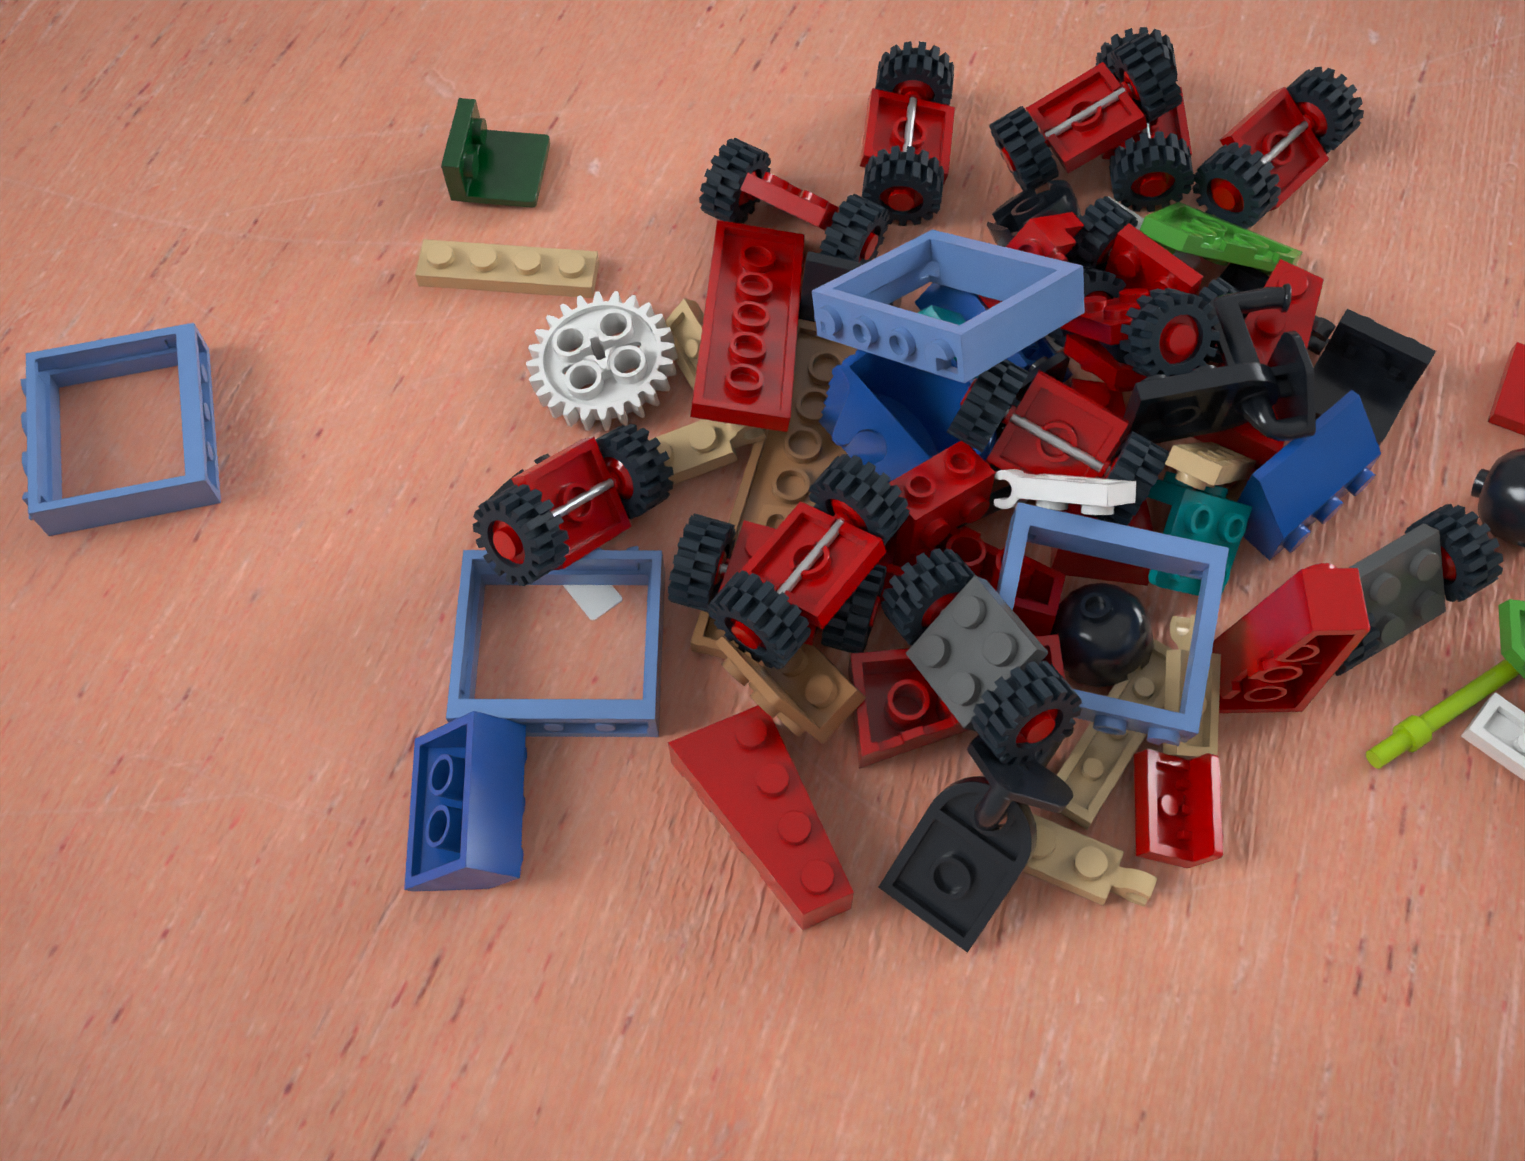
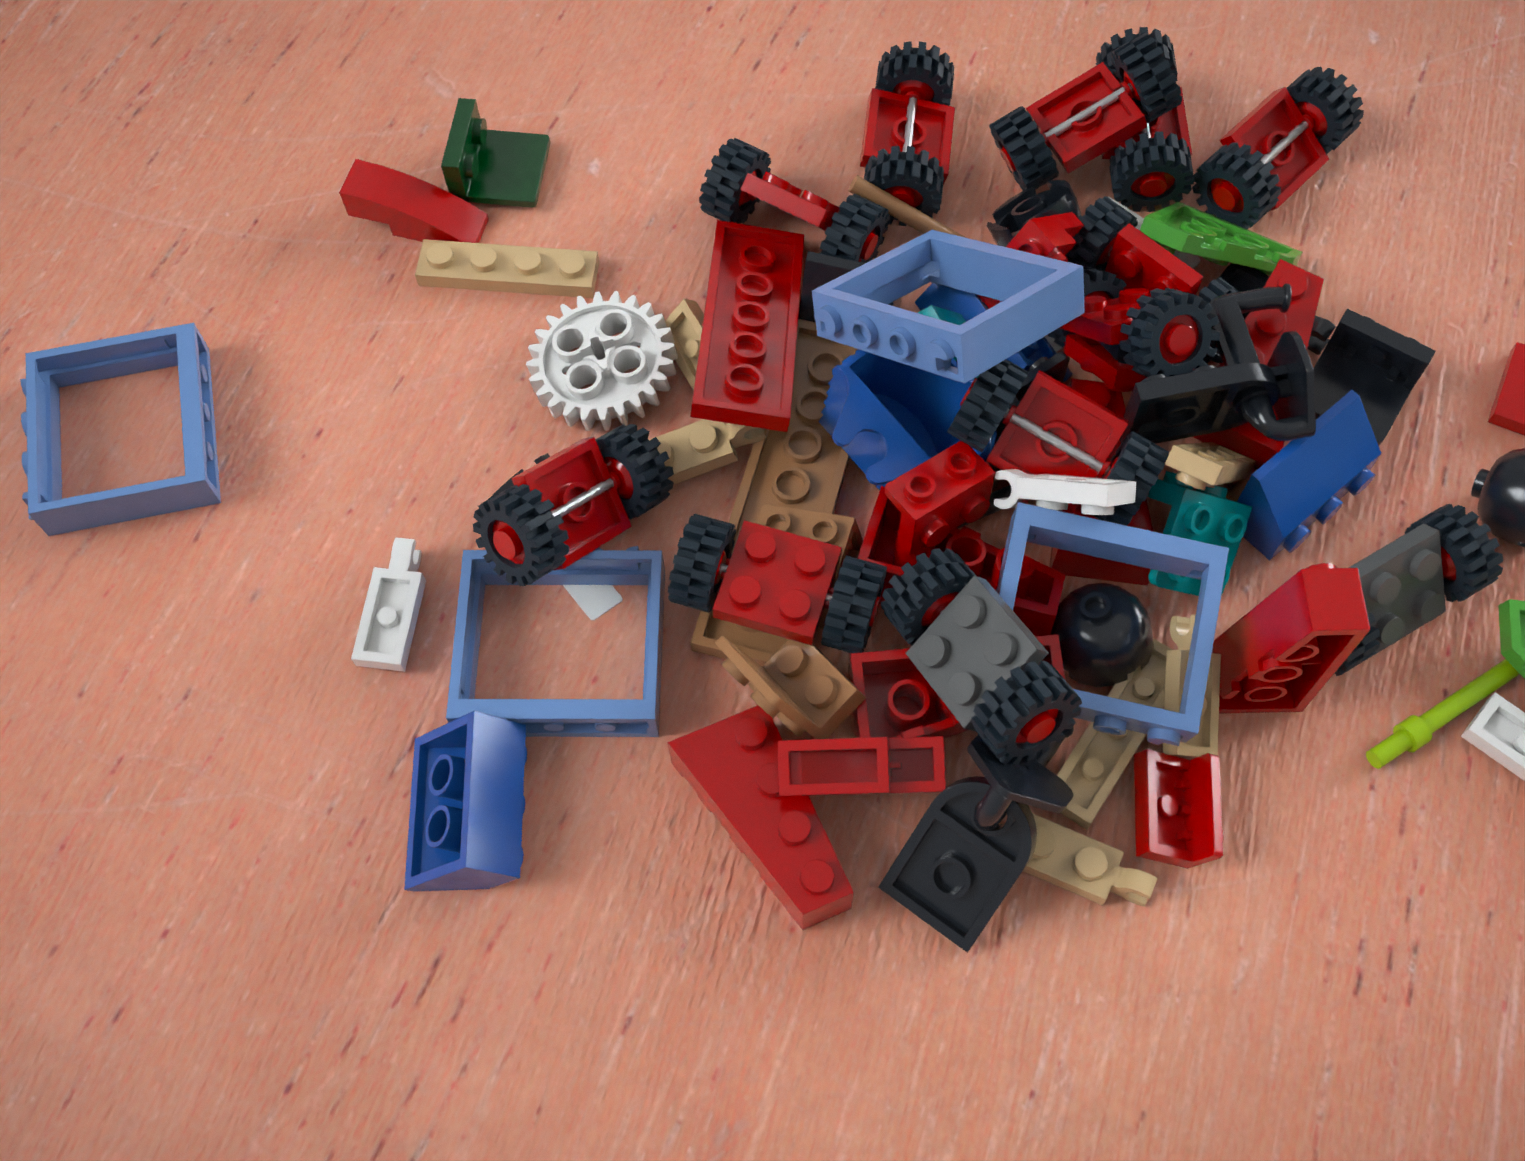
(391, 610): none -> white plate
(410, 205): none -> red slope
(810, 562): plate -> none
(862, 766): none -> red slope
(898, 208): none -> medium nougat bar

